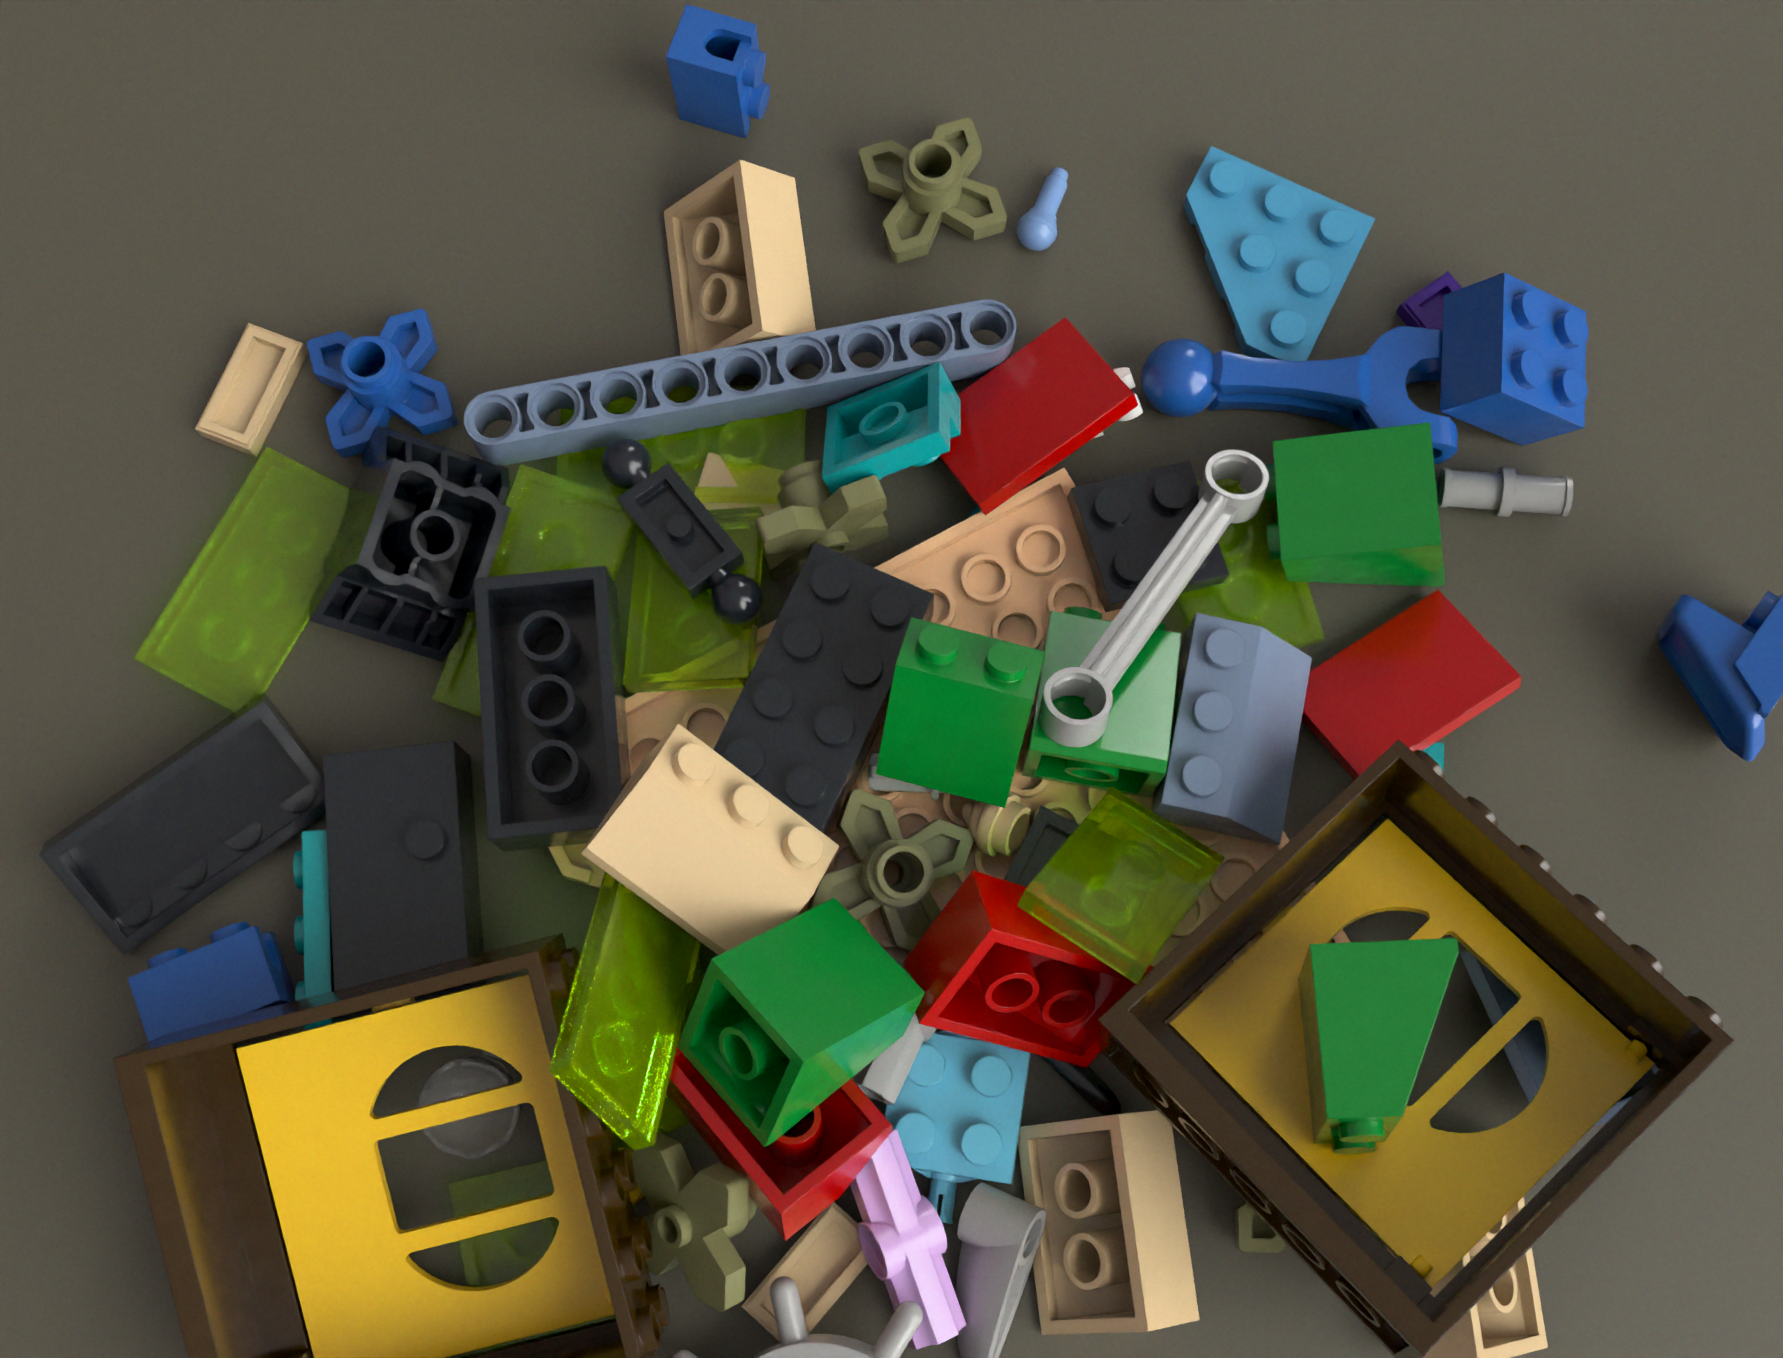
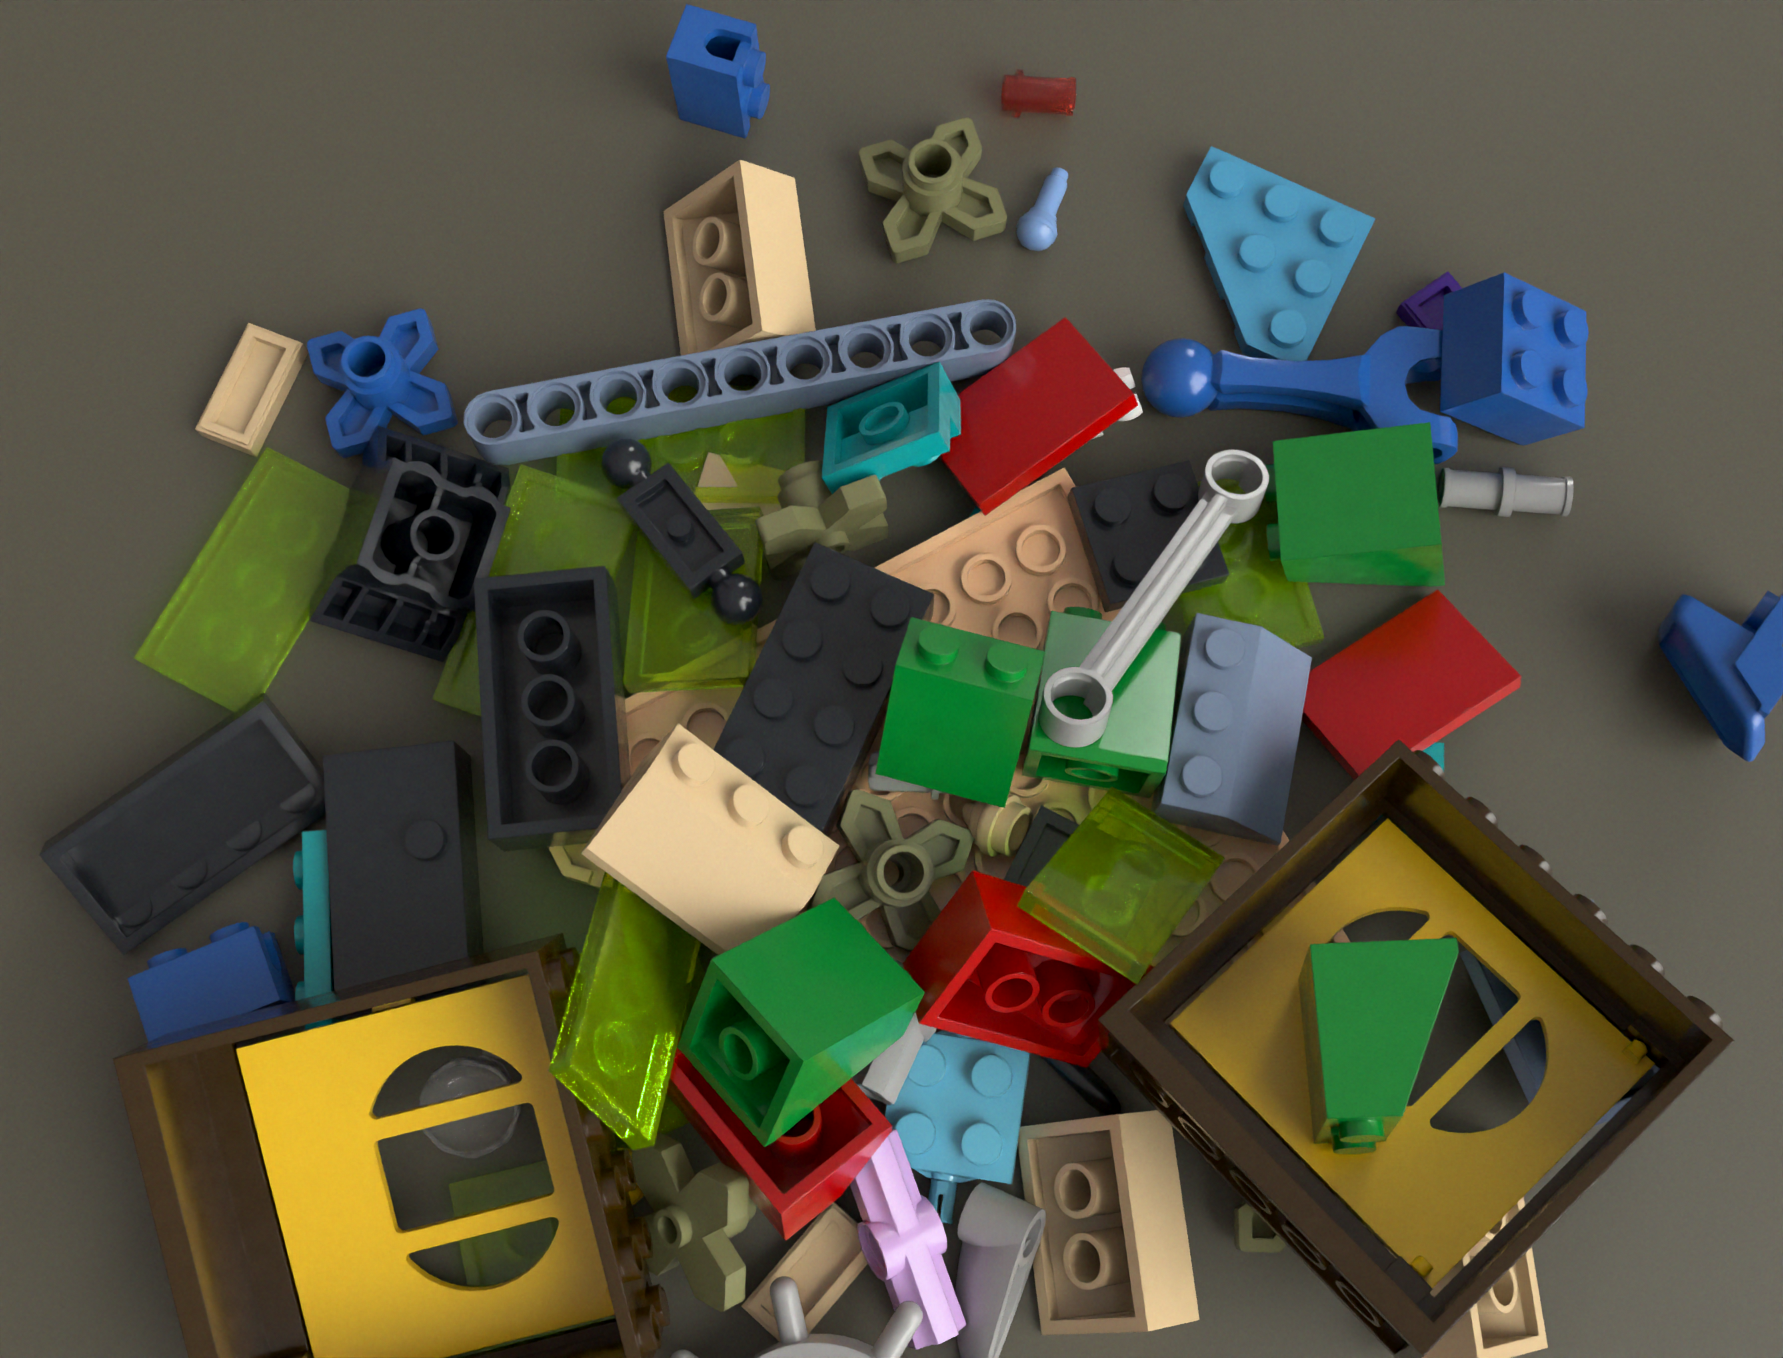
(1037, 94): none -> clear red pin

